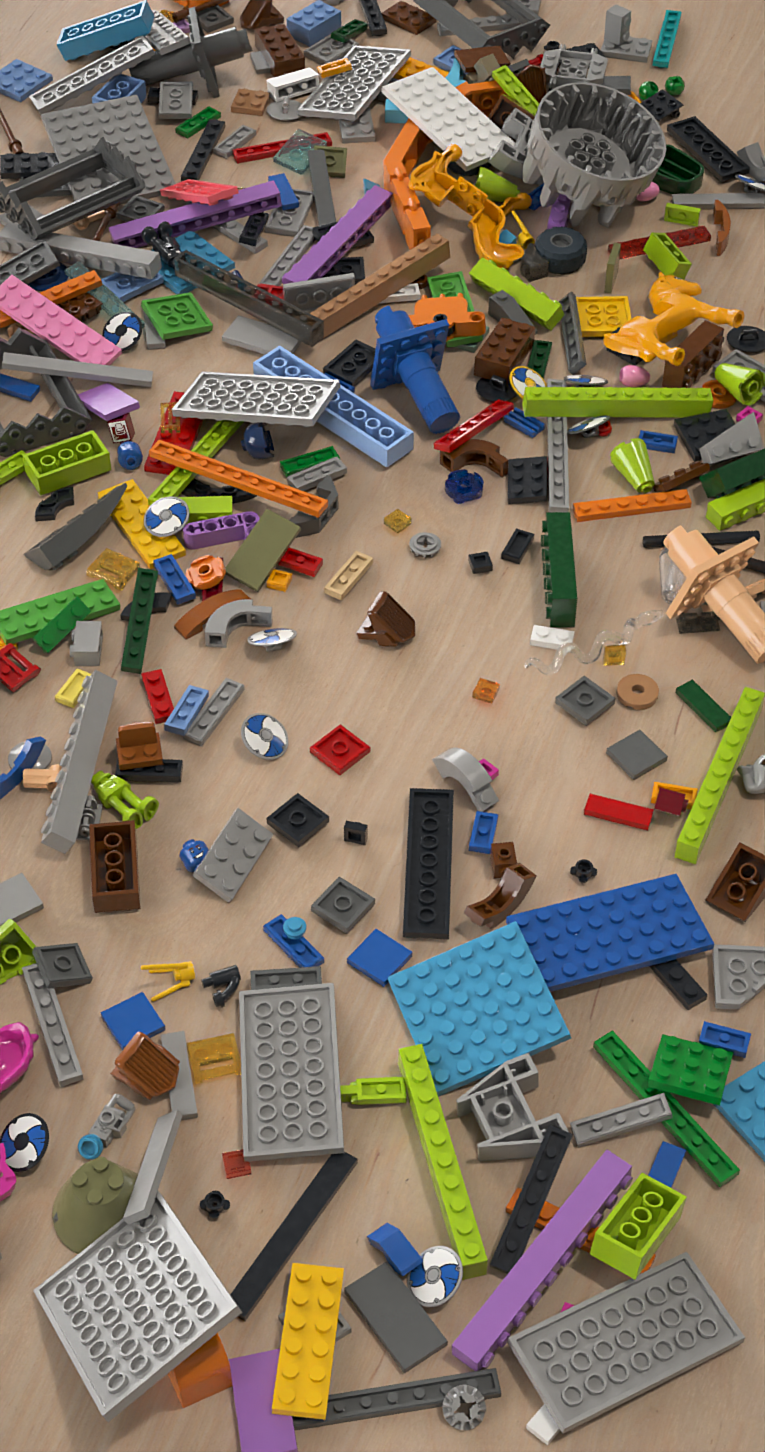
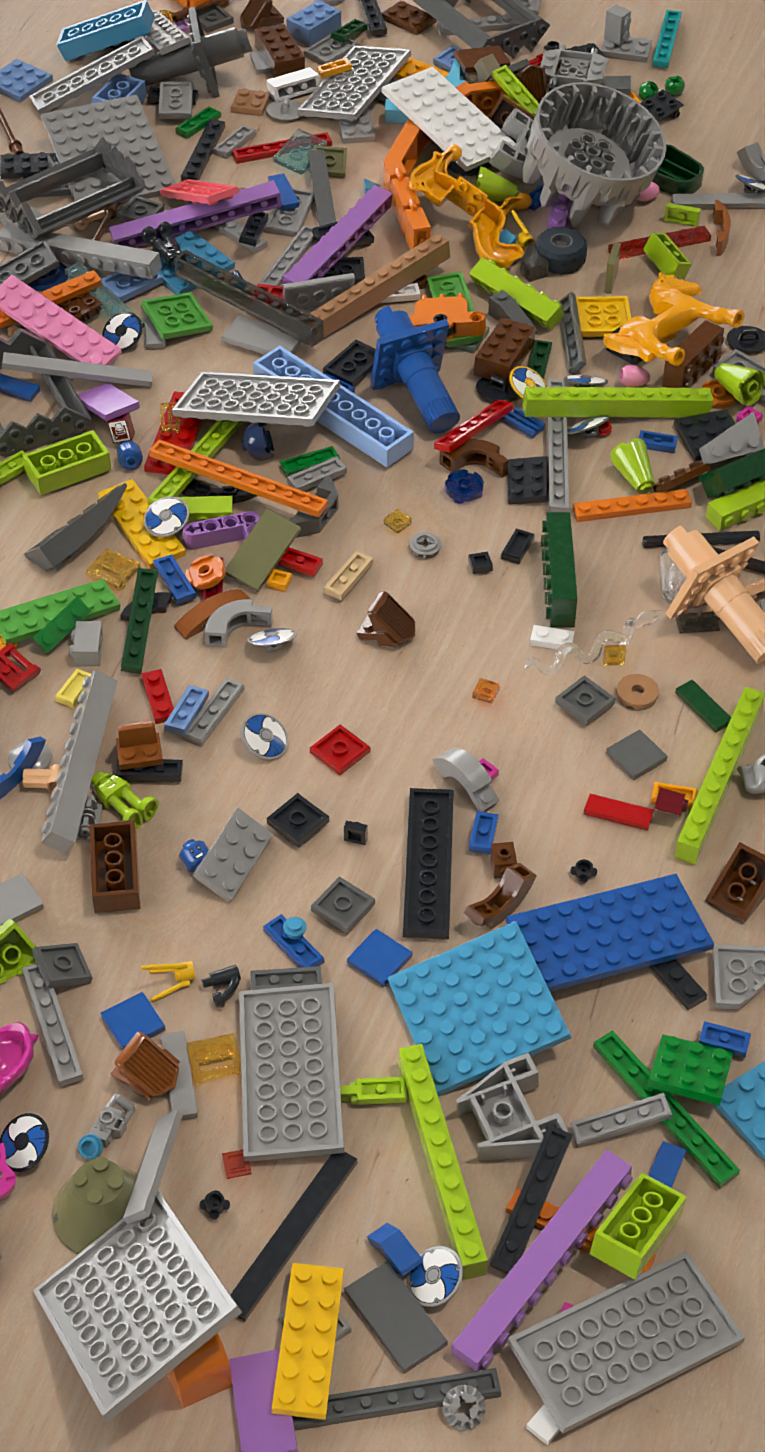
(53, 504): black tile -> none
(708, 148): black plate -> none

